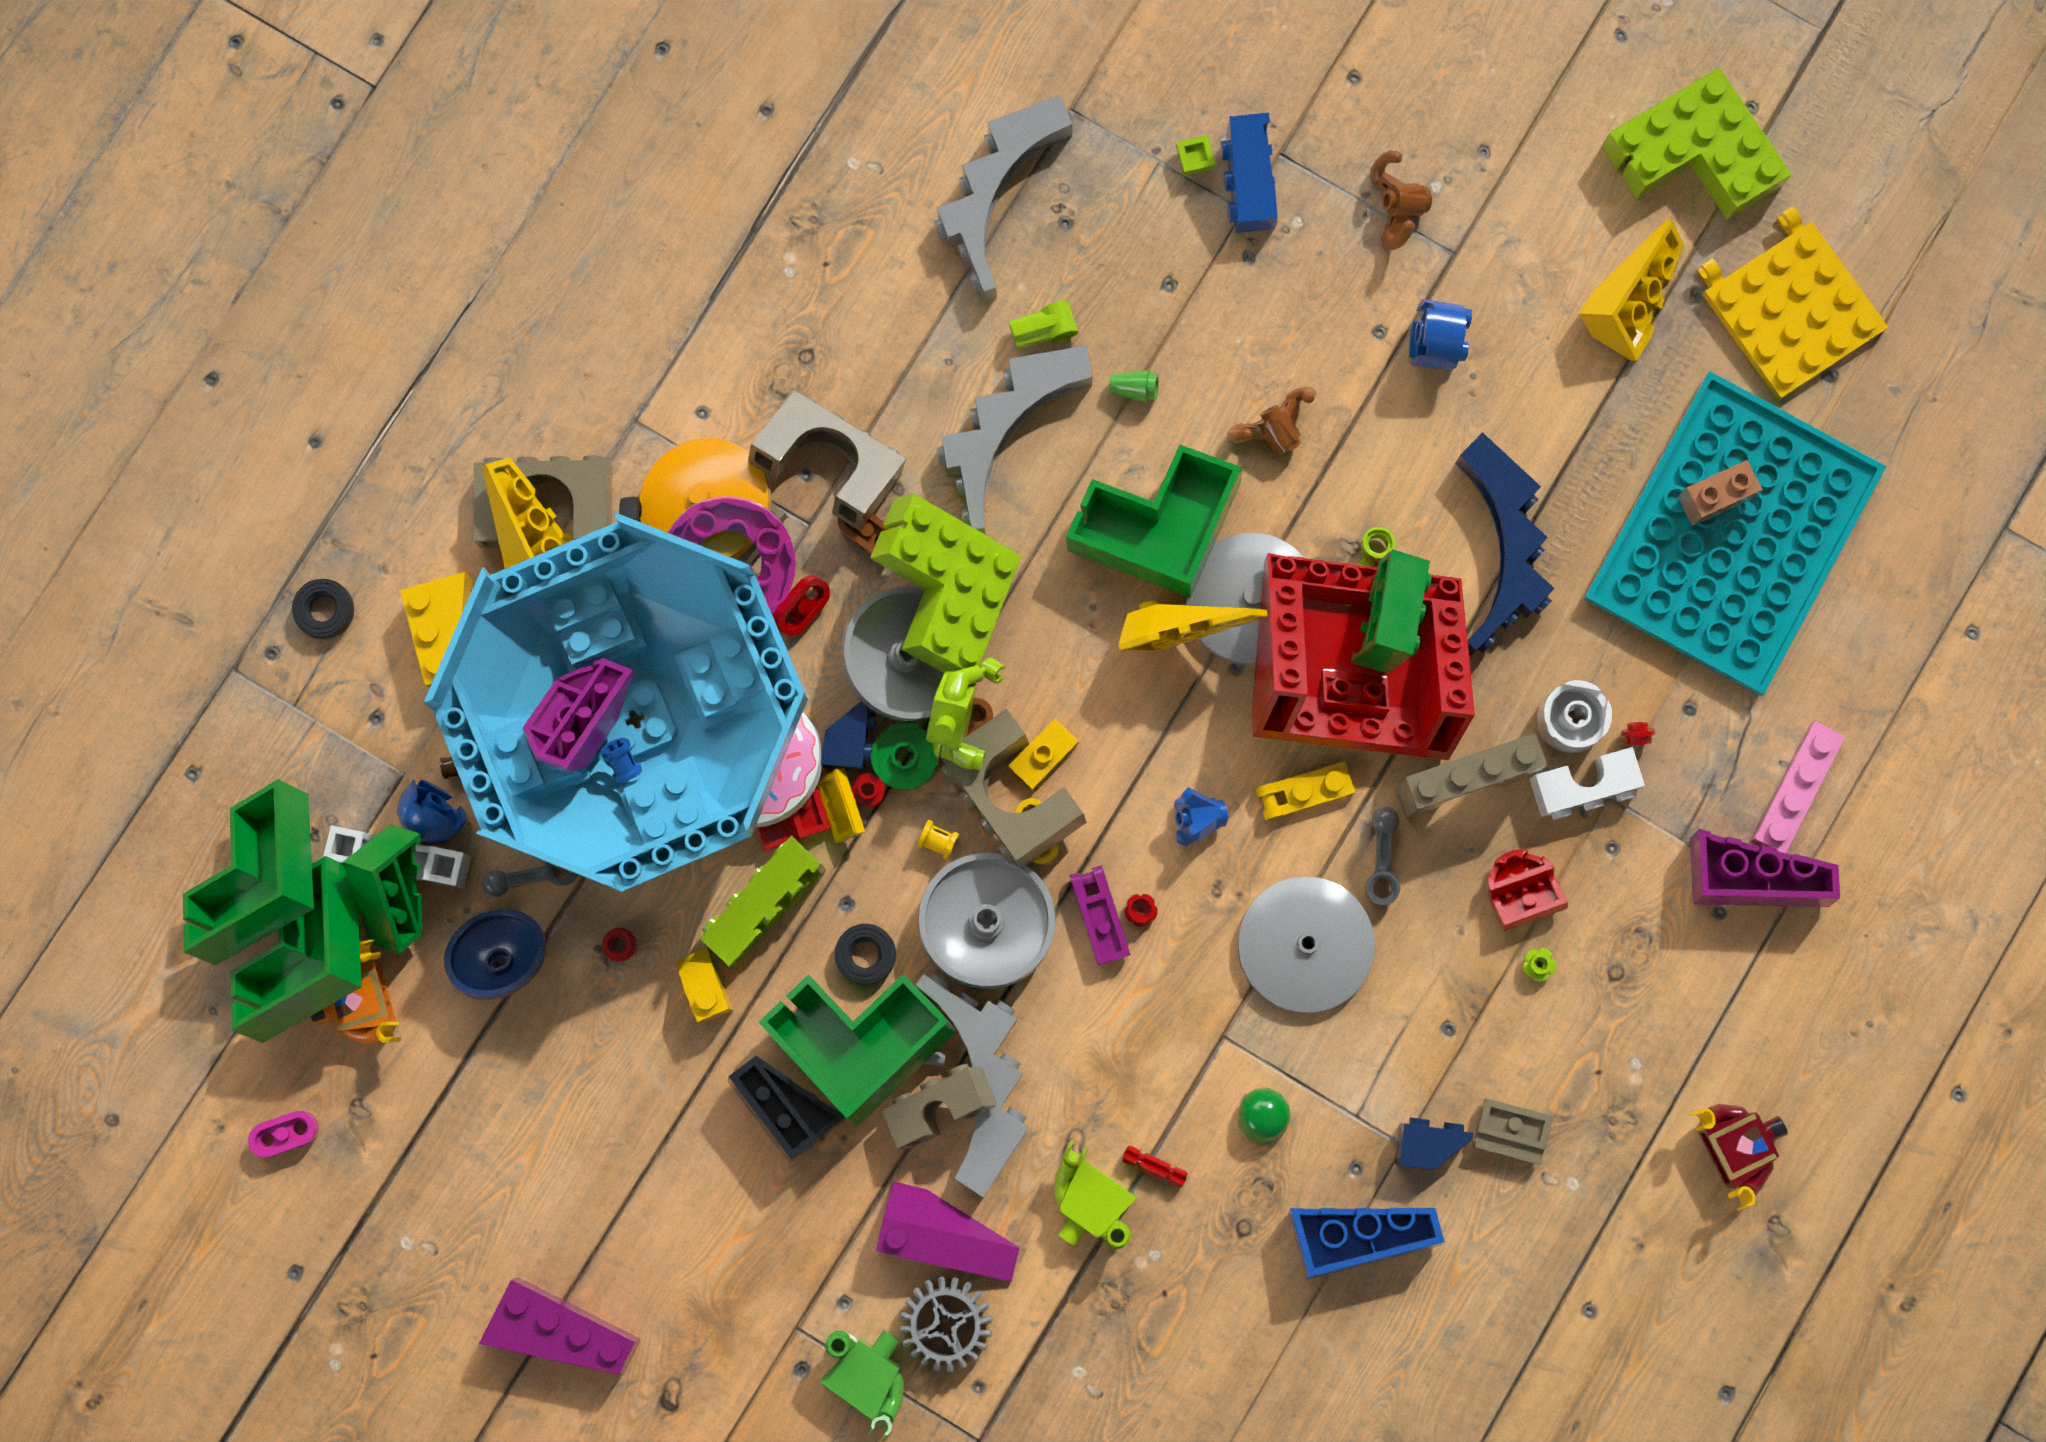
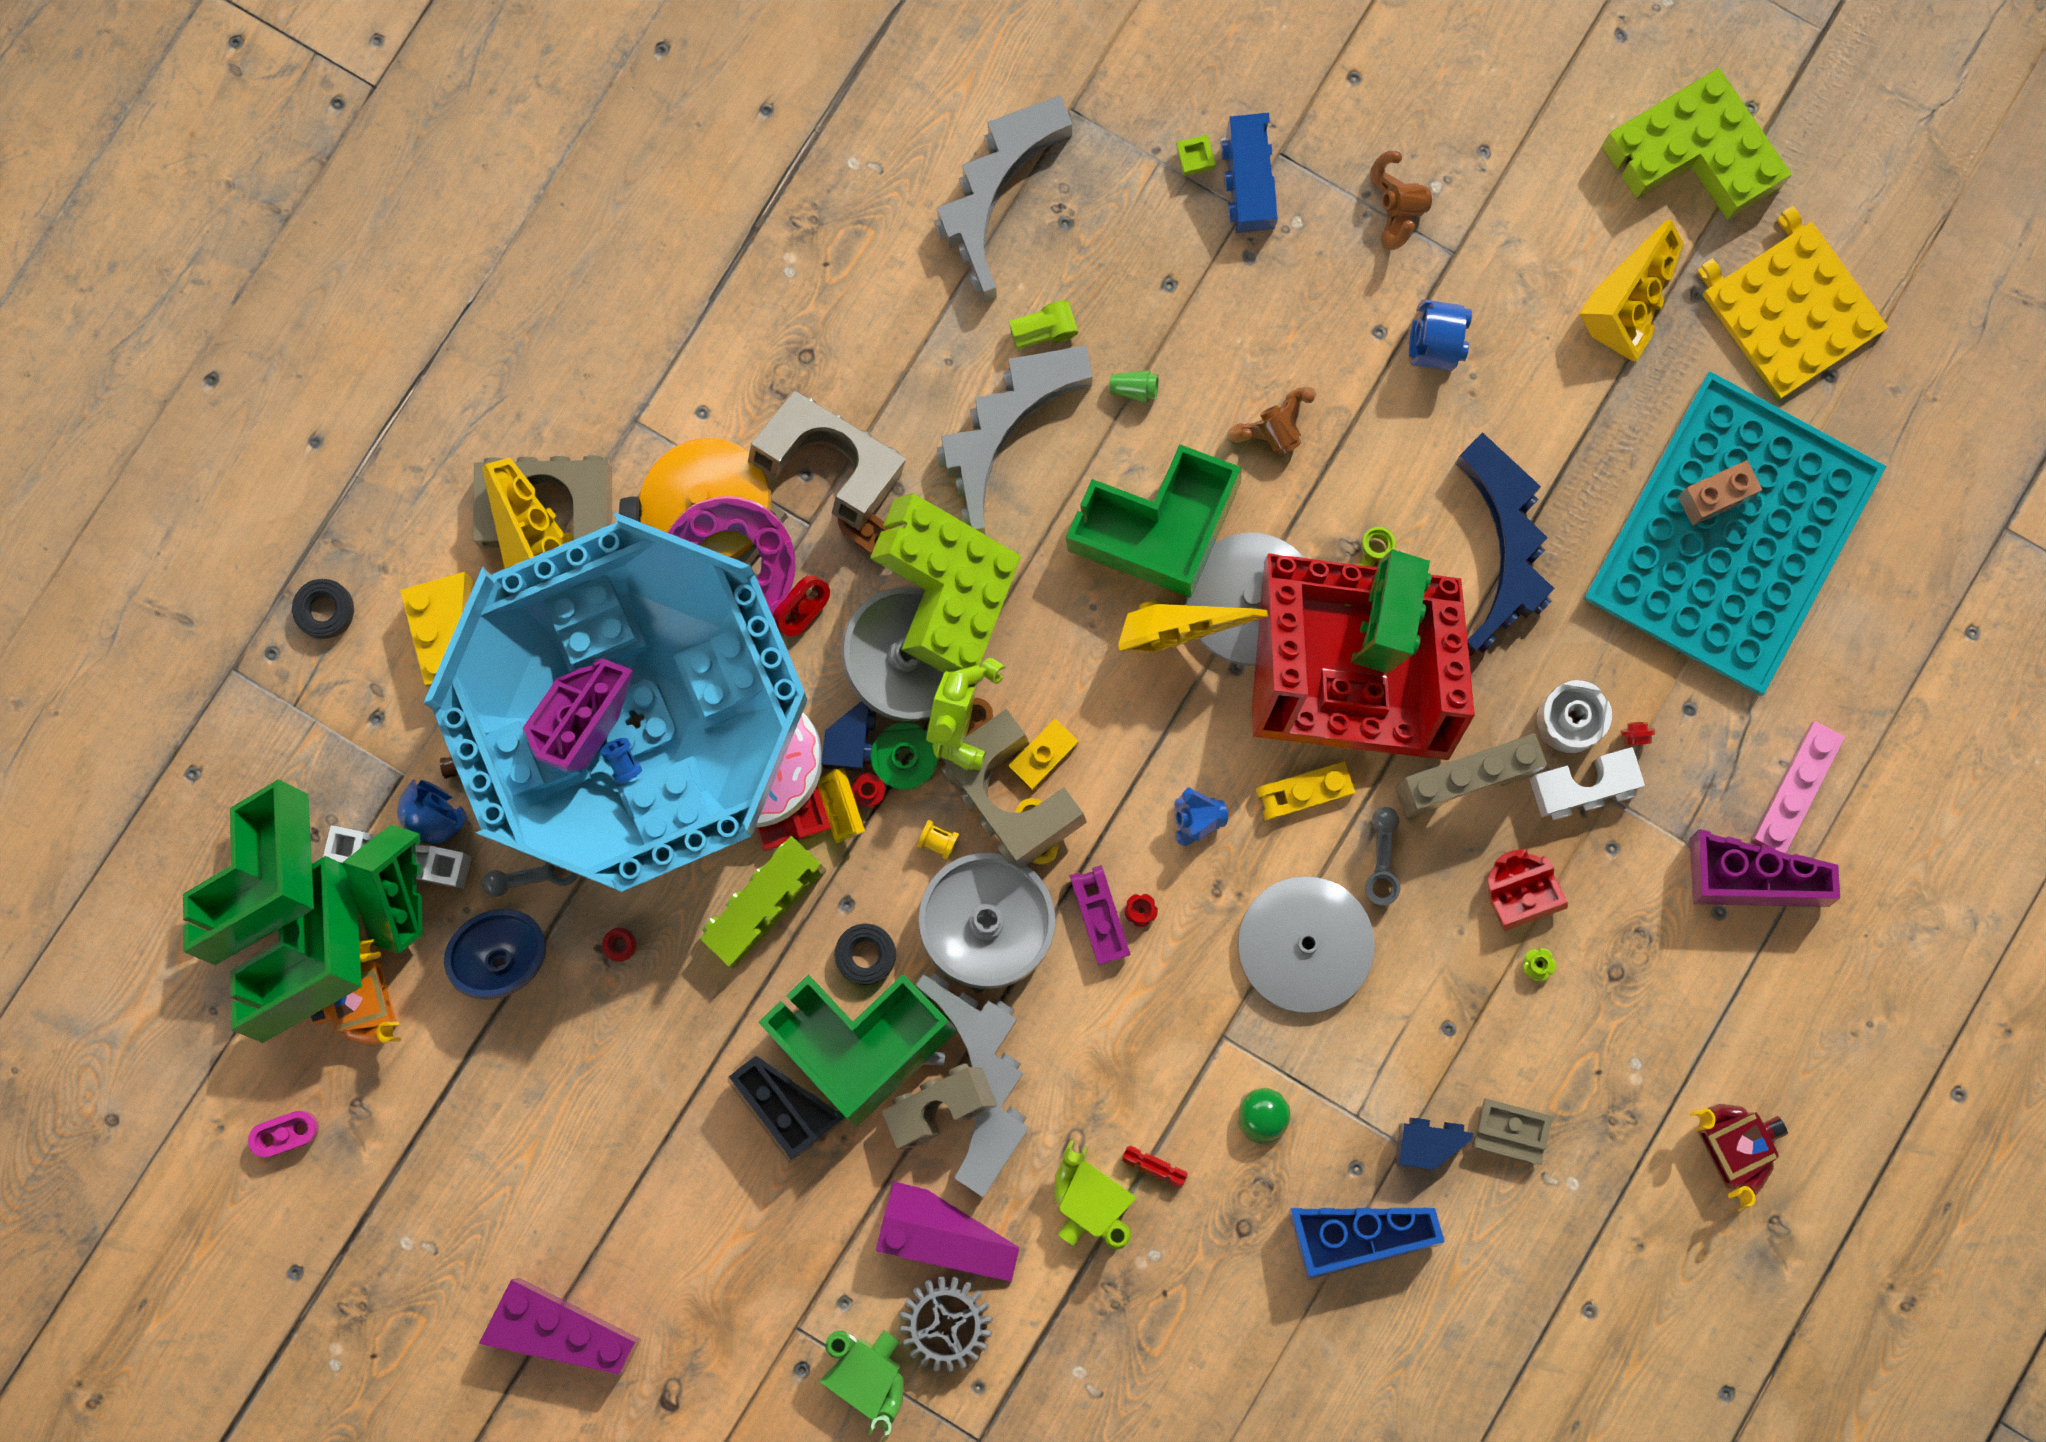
(703, 986): yellow slope -> none

